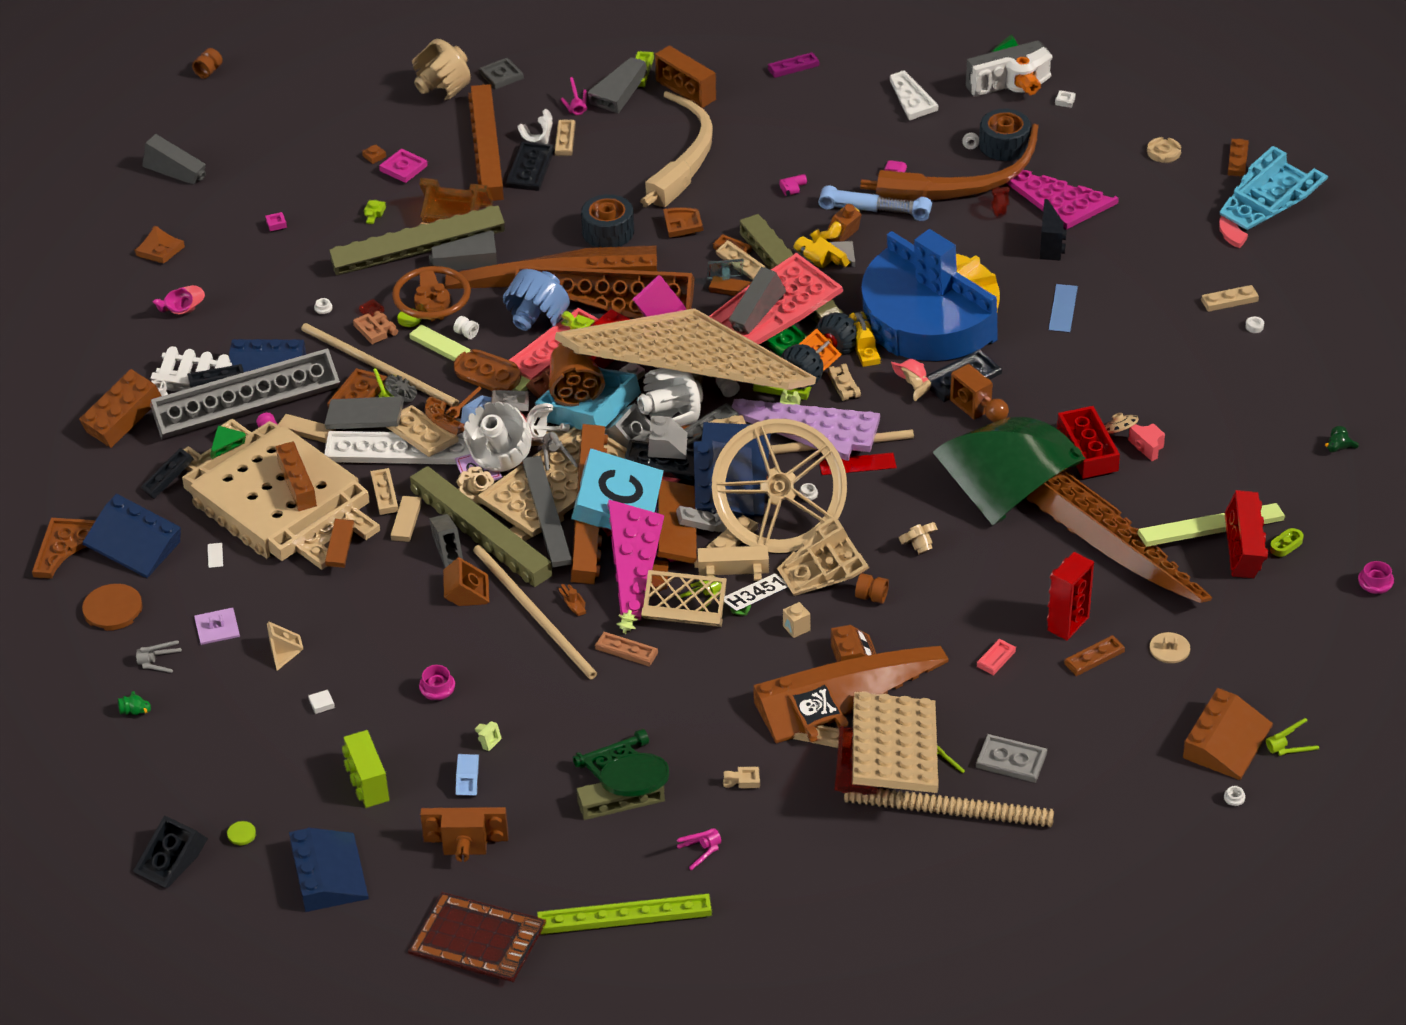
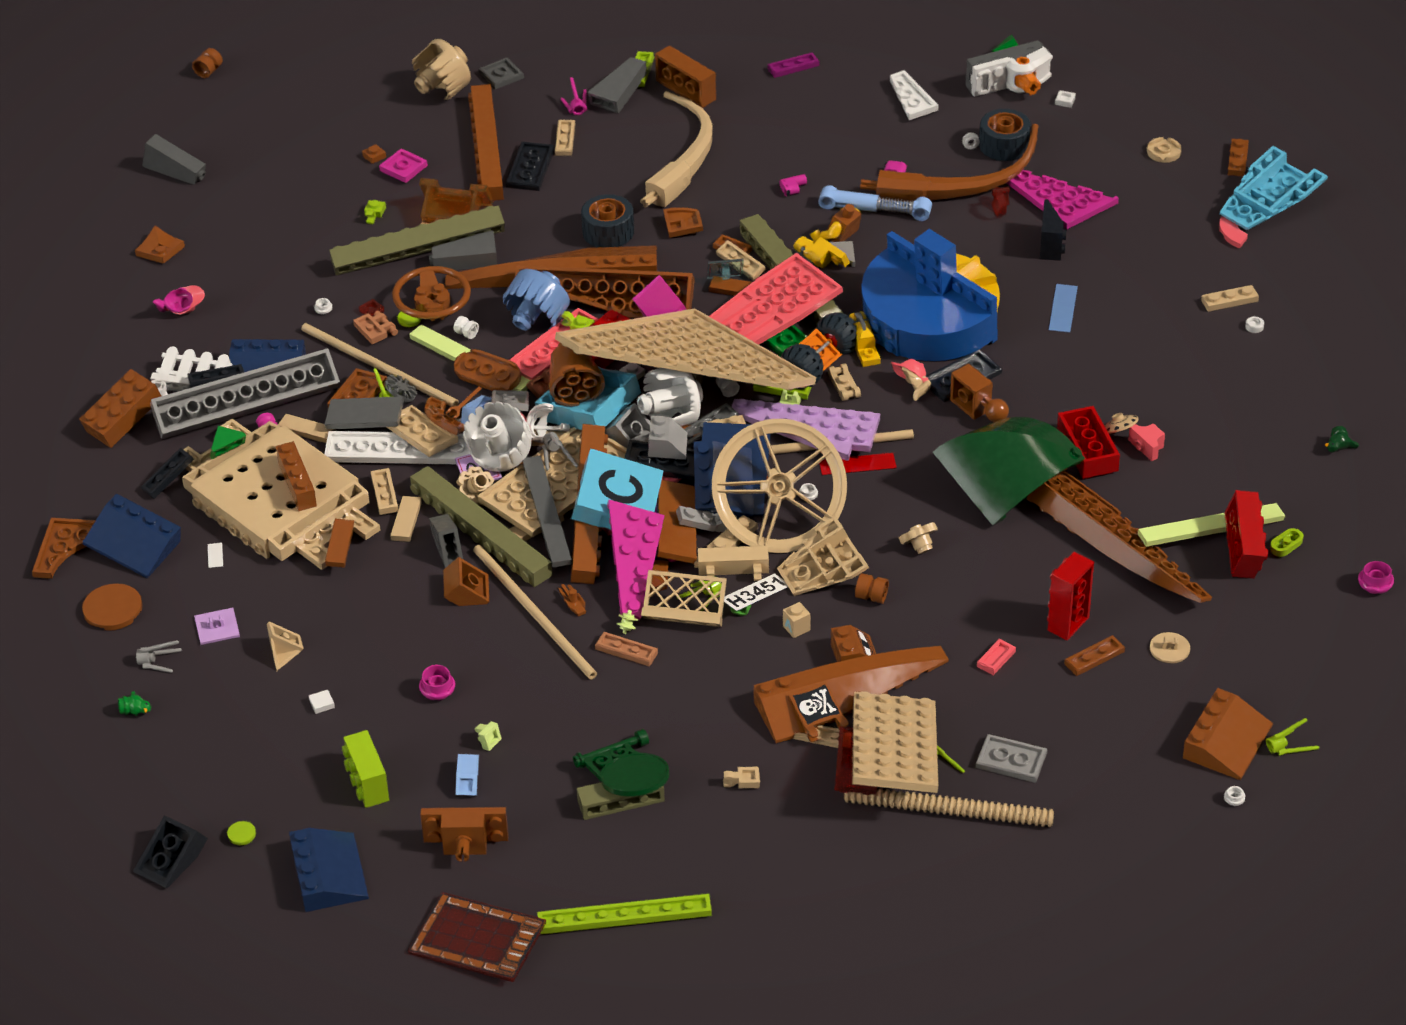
(276, 221): dark pink plate -> none
(543, 138): white helmet -> none
(707, 839): dark pink plant -> none
(757, 300): dark grey slope -> none

